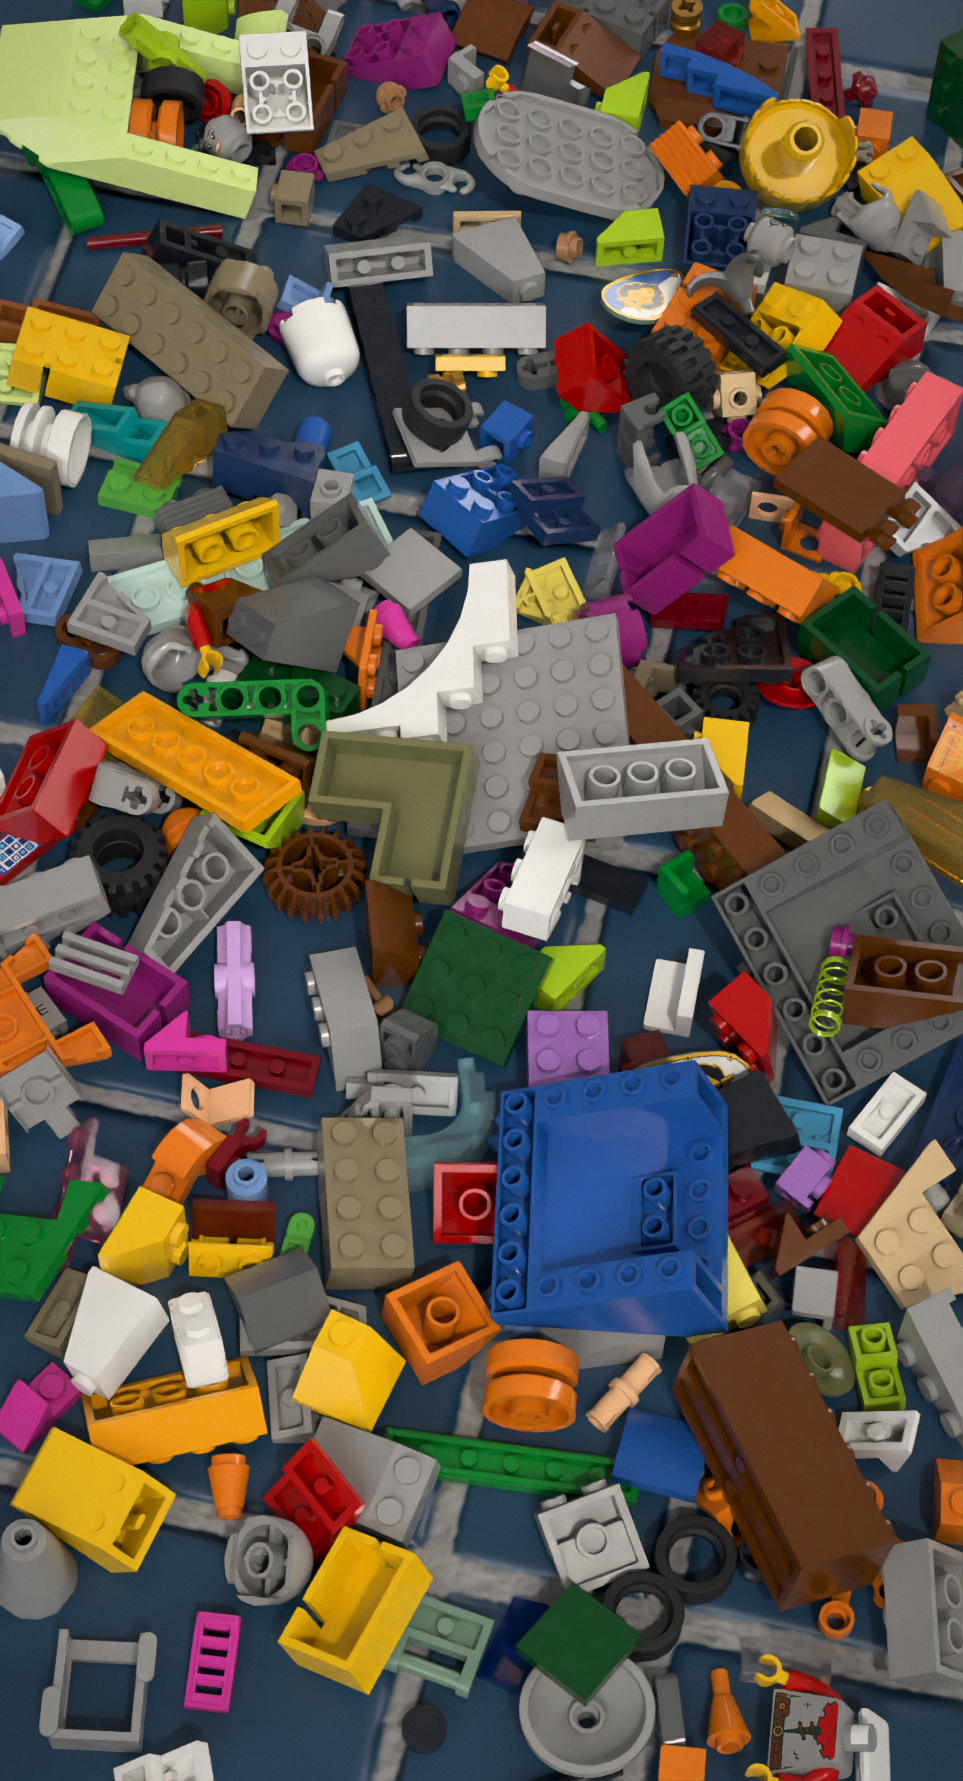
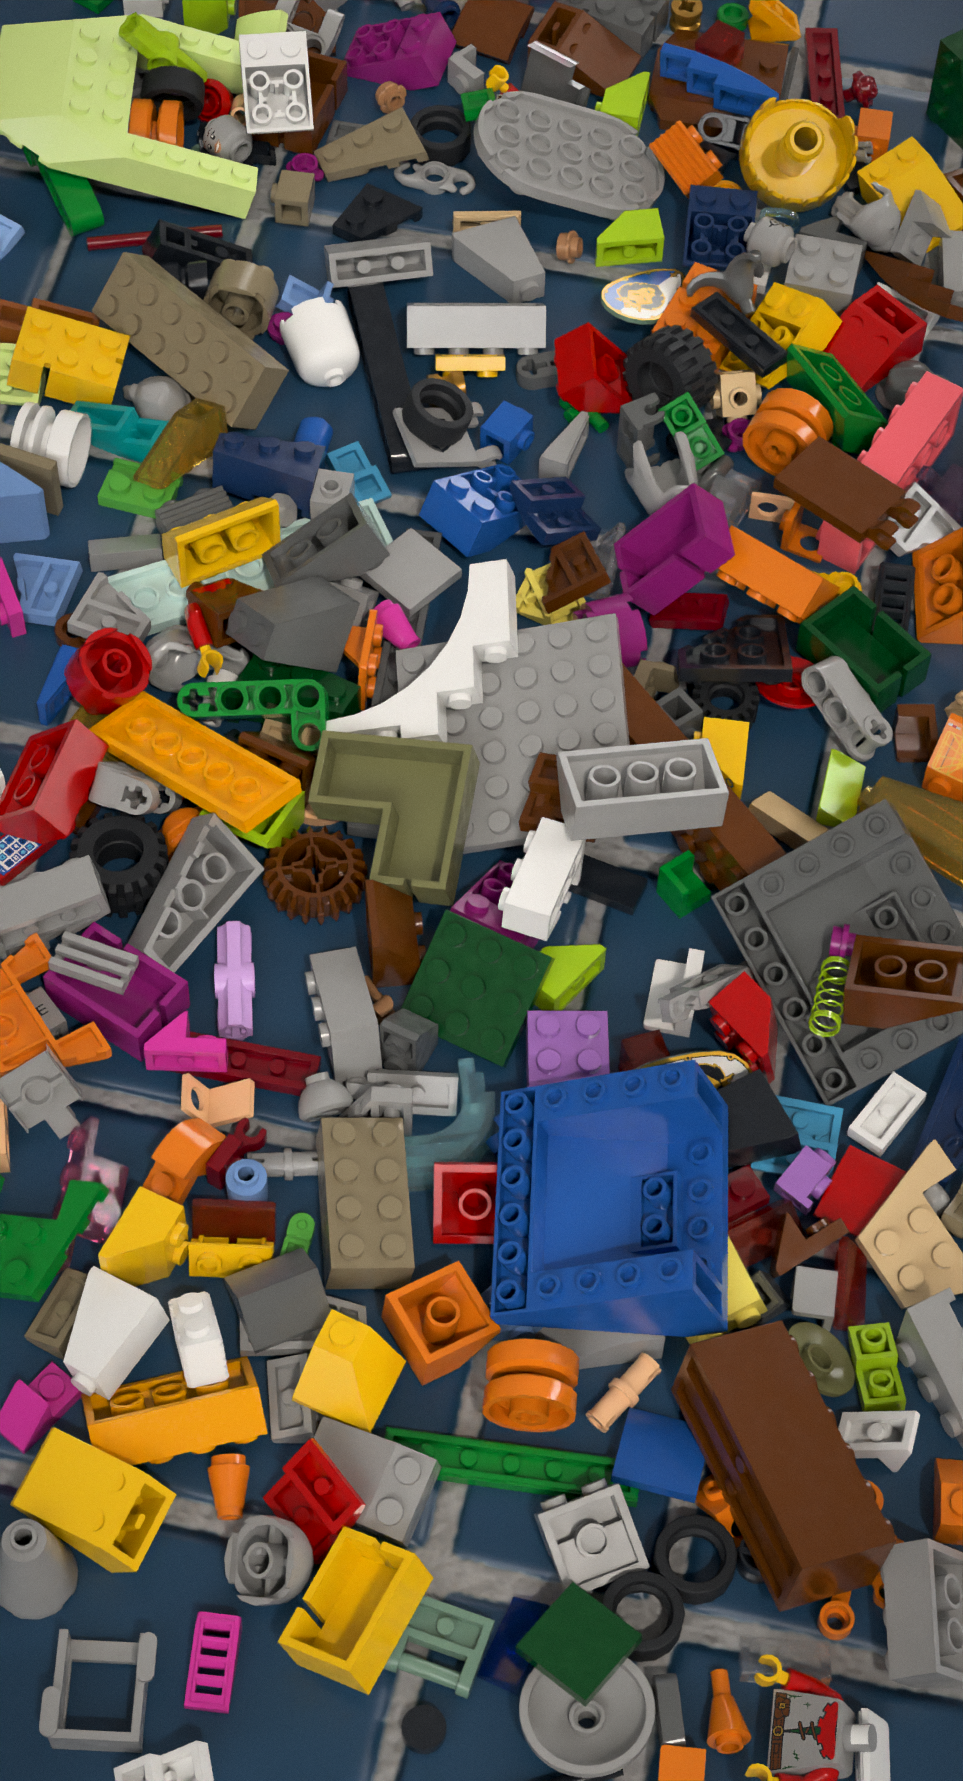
(108, 671): none -> red brick
(322, 1098): none -> light grey brick
(573, 572): none -> reddish brown wing
(698, 991): none -> light grey hinge

